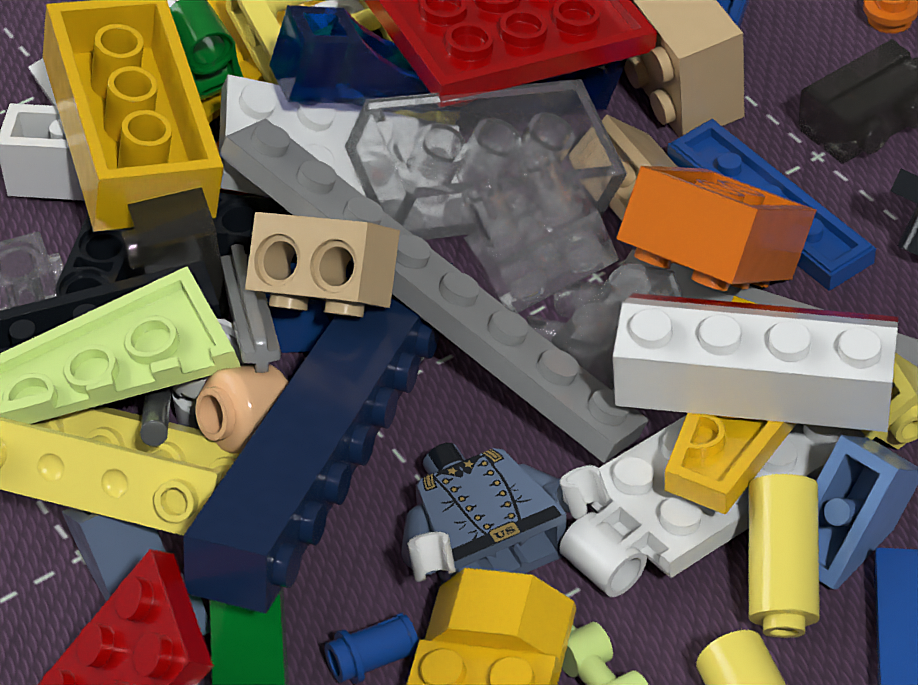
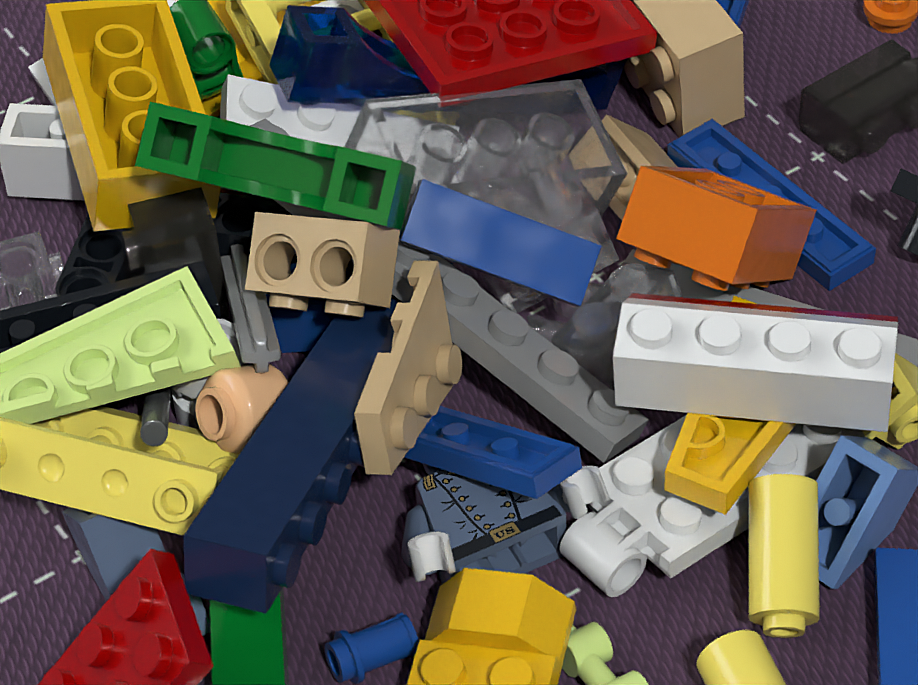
(276, 165): none -> green arch
(410, 380): none -> tan wing
(495, 453): none -> blue tile
(499, 243): none -> blue tile

